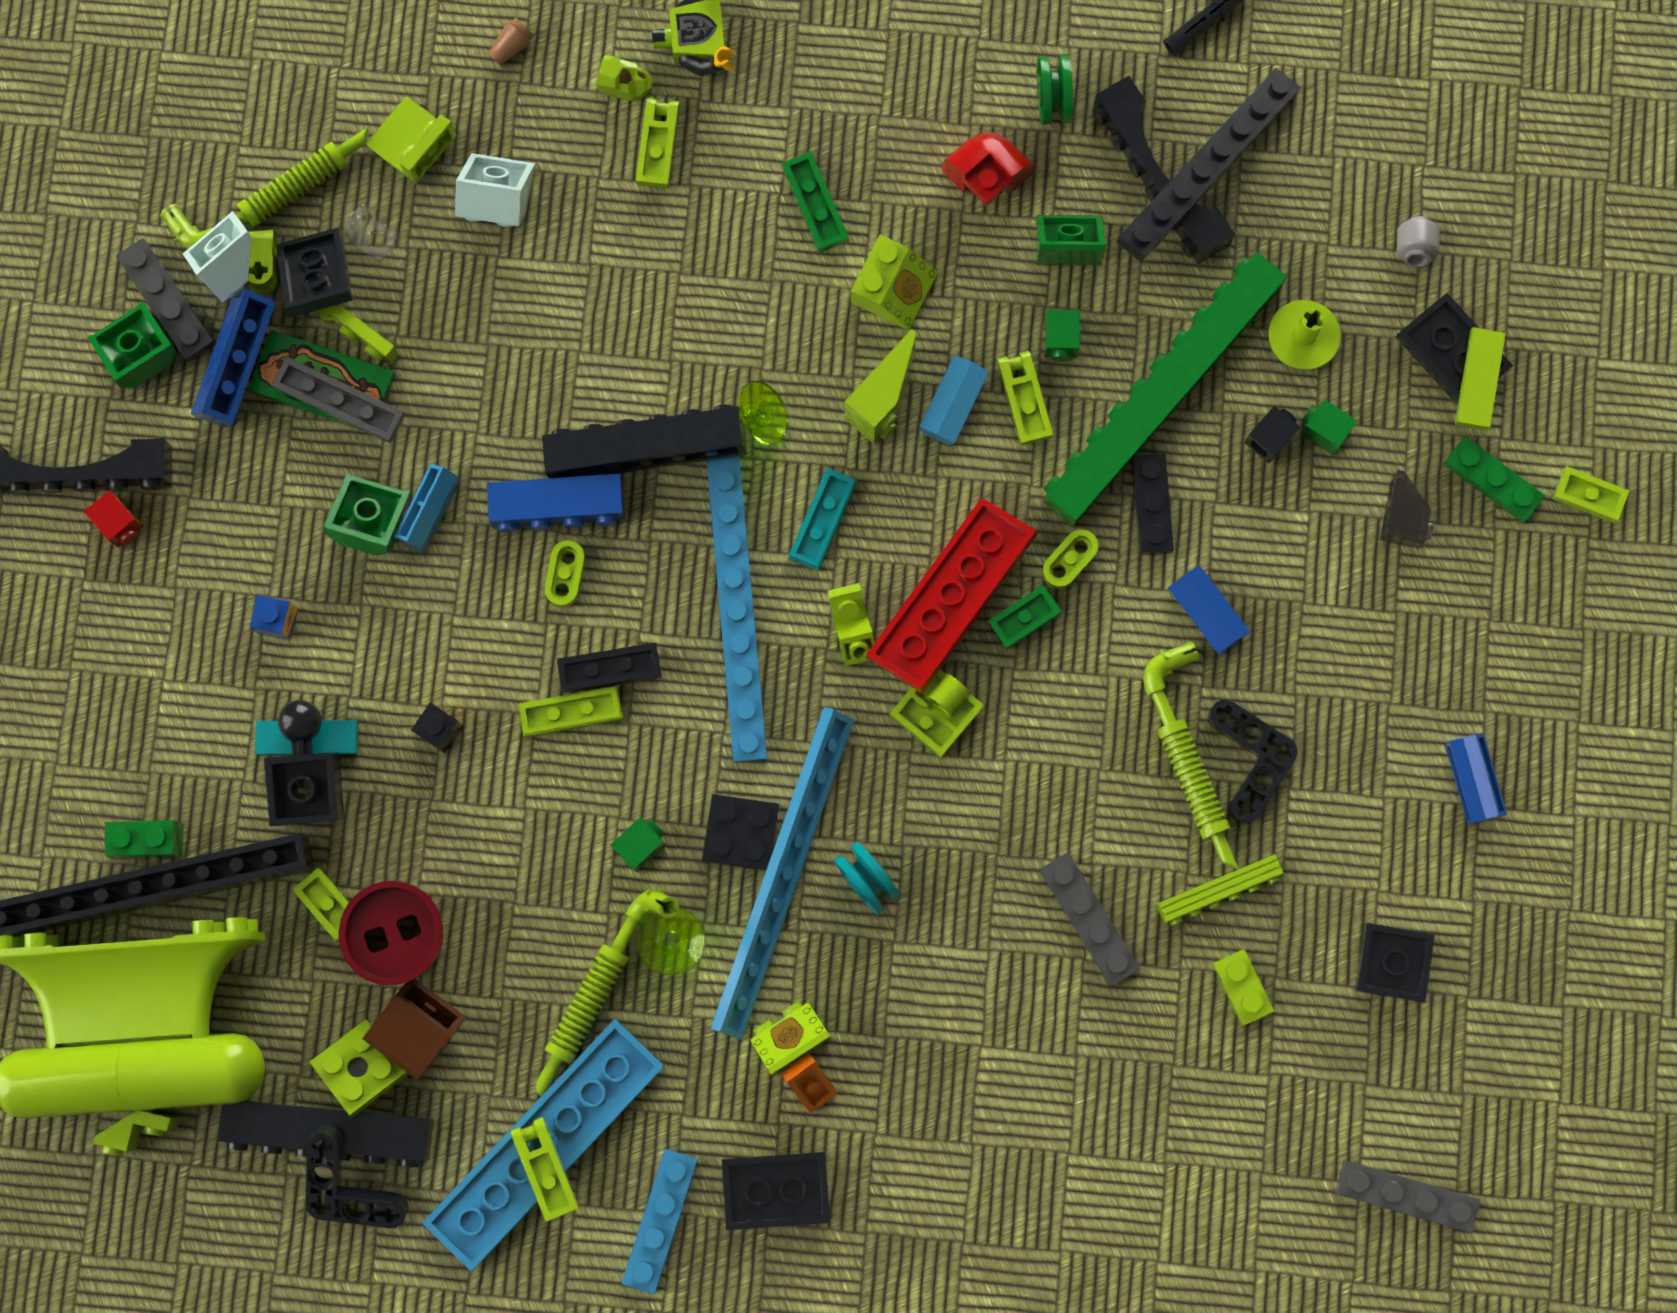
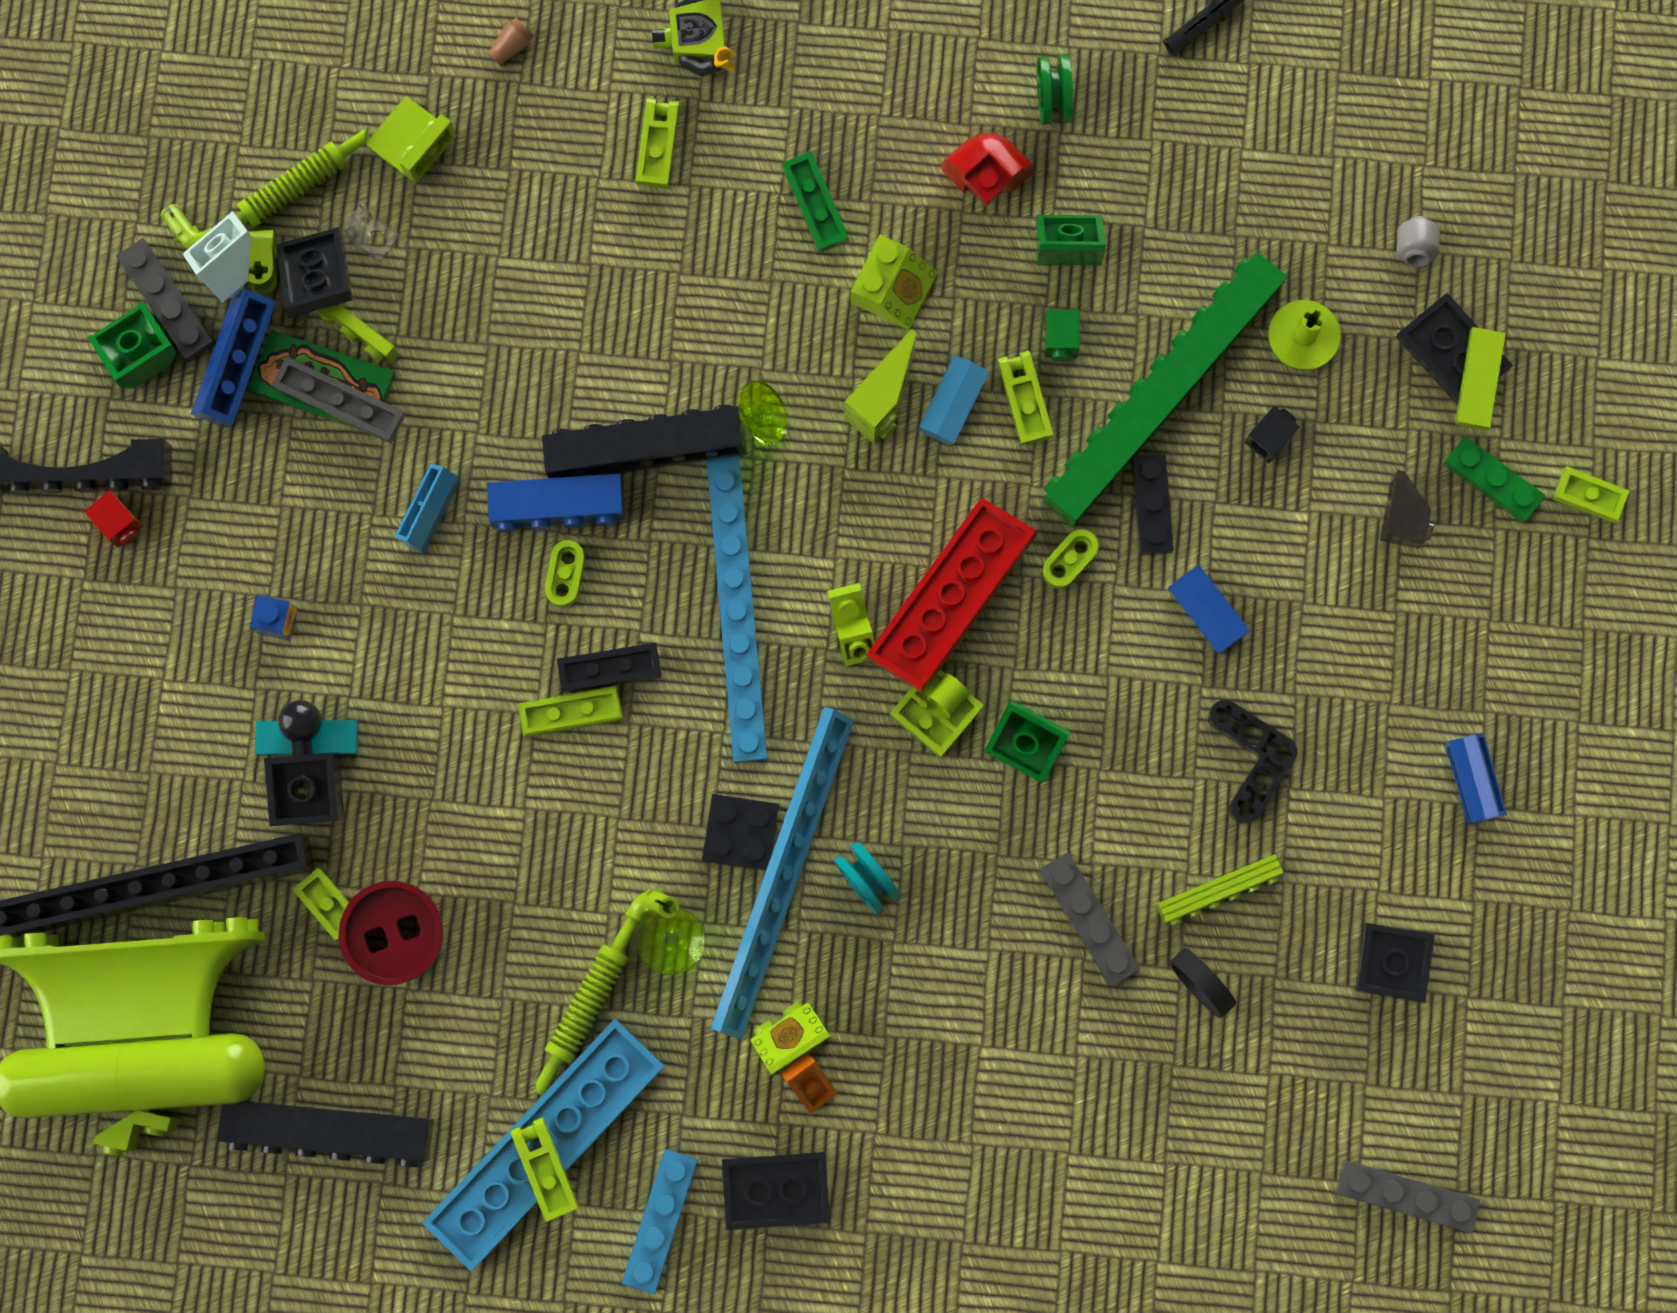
(143, 840): green brick -> none
(339, 1196): black beam -> none
(356, 1070): lime piece -> none
(366, 515): green slope -> none
(414, 1028): reddish brown slope -> none
(437, 728): black brick -> none
(493, 190): light aqua slope -> none
(623, 79): lime rock -> none
(639, 843): green brick -> none
(822, 519): teal tile -> none
(1024, 617): green plate -> none
(1026, 741): none -> green slope
(1120, 109): black arch -> none
(1183, 751): lime piece -> none
(1202, 983): none -> black tyre
(1208, 165): black plate -> none
(1243, 987): lime plate -> none
(1327, 426): green brick -> none

